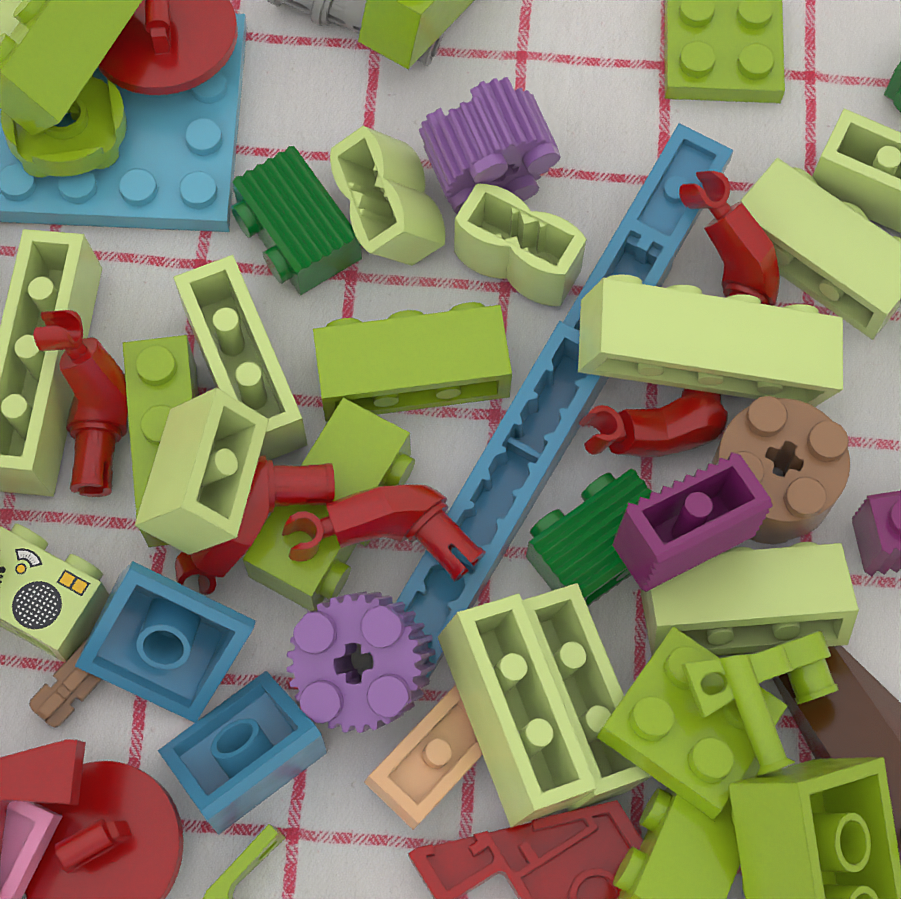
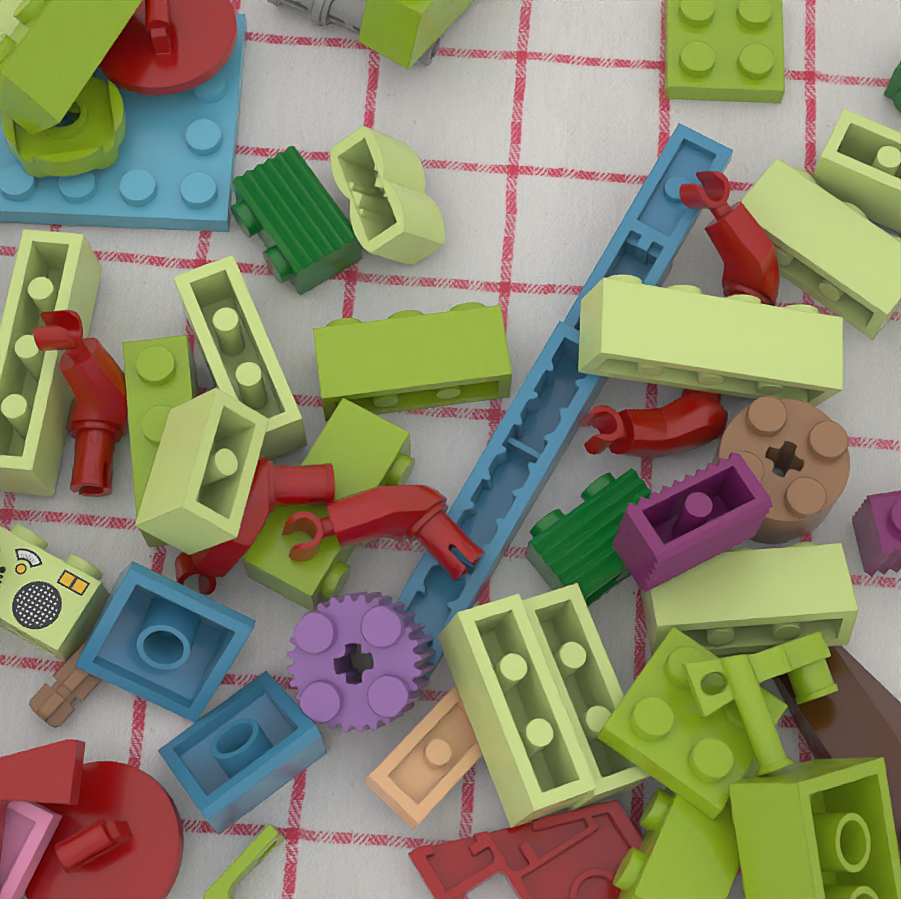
(490, 141): medium lavender brick -> none
(510, 242): yellowish green brick -> none

